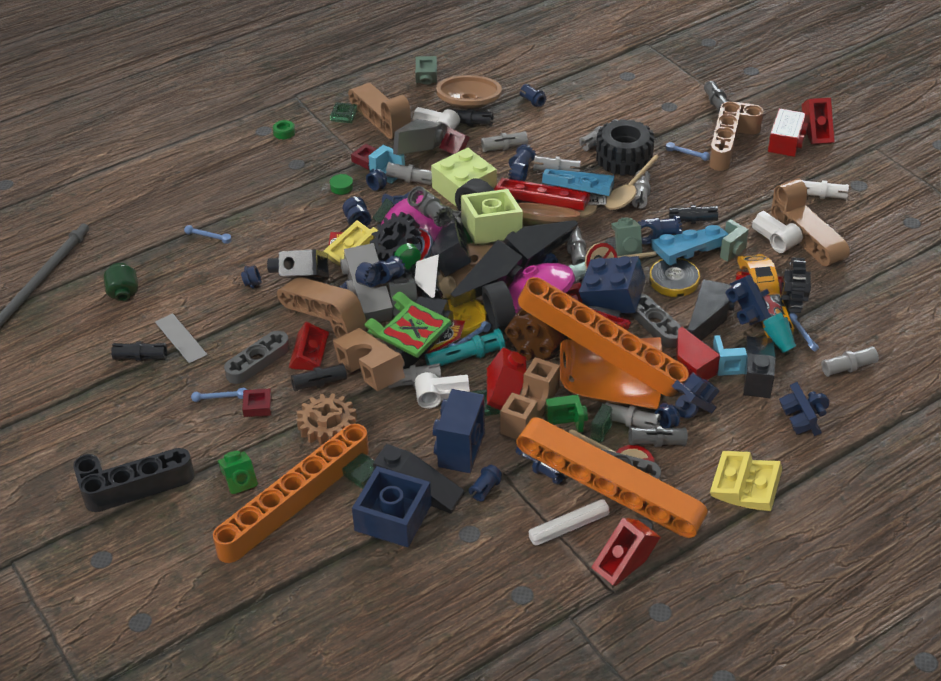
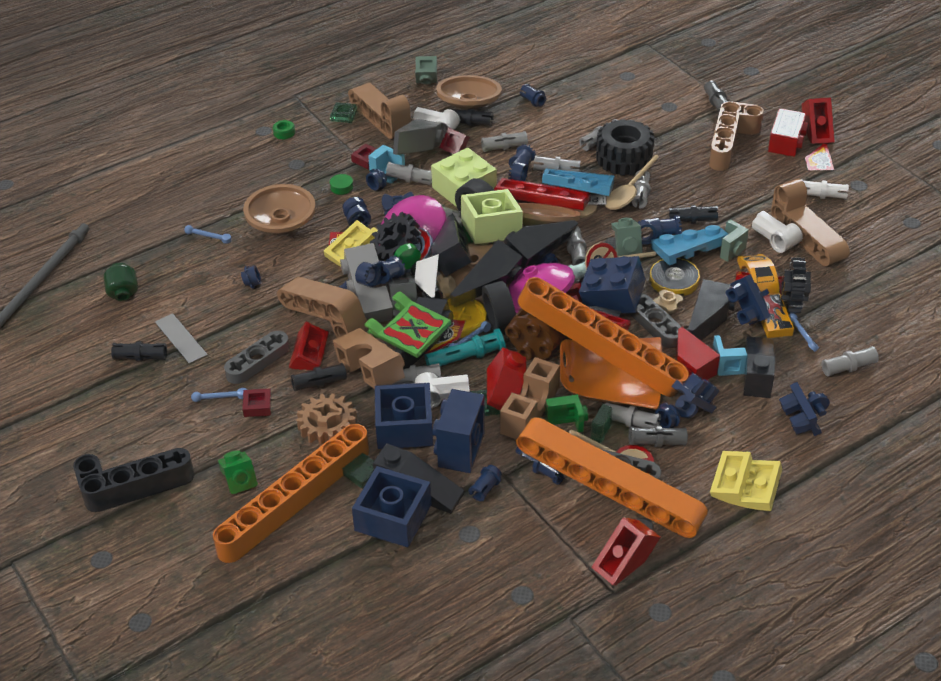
(279, 208): none -> medium nougat dish
(308, 264): torso -> none
(383, 210): clear green tile -> none
(403, 415): none -> dark blue brick
(430, 206): dark grey connector -> none
(568, 522): white axle -> none
(668, 301): none -> tan plate
(671, 146): medium blue hinge -> none
(780, 332): teal cone -> none
(819, 159): none -> sticker

